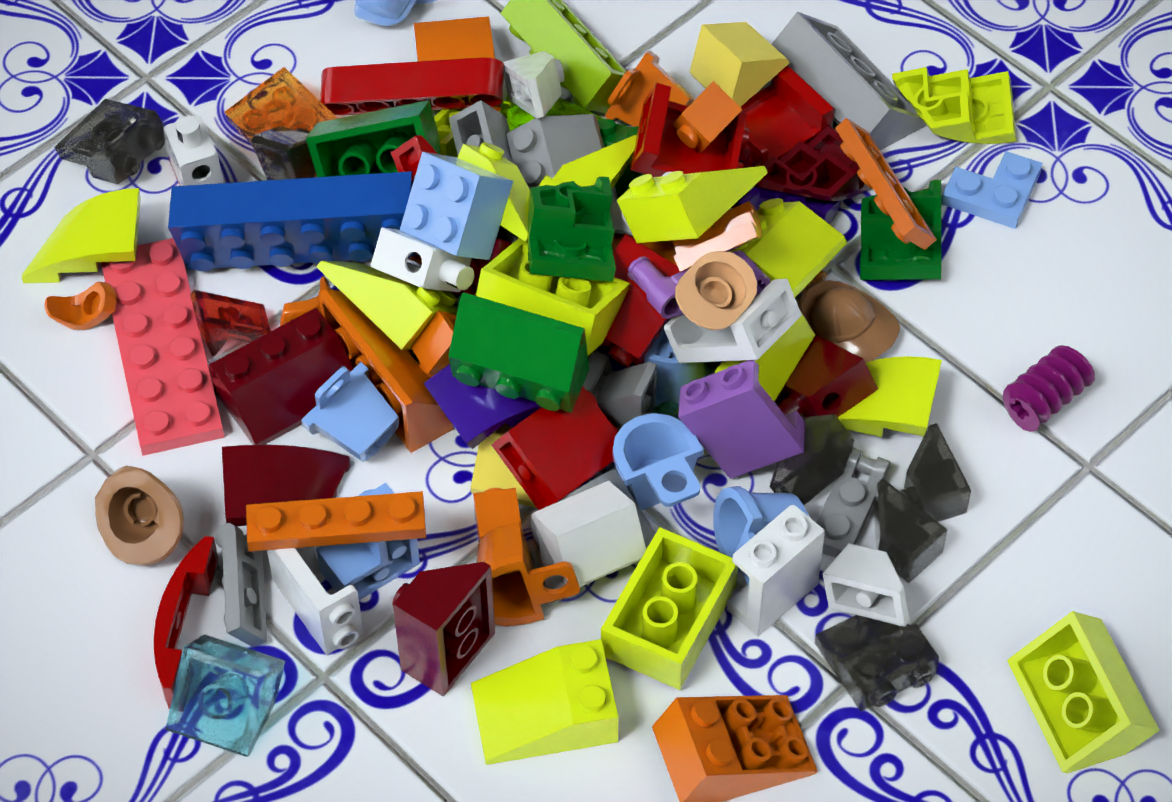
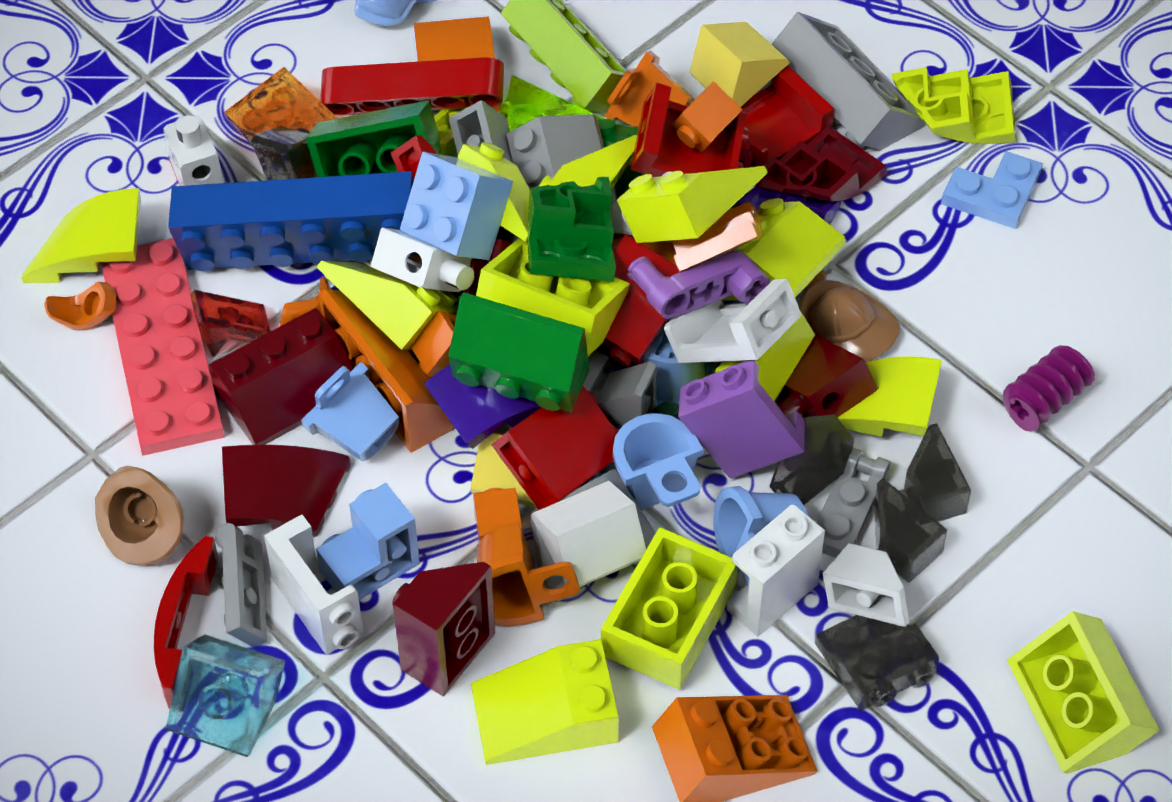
(113, 140): clear smoke plate -> none
(335, 521): orange plate -> none
(534, 82): white slope -> none
(716, 290): light nougat piece -> none
(879, 176): orange plate -> none
(886, 255): green slope -> none

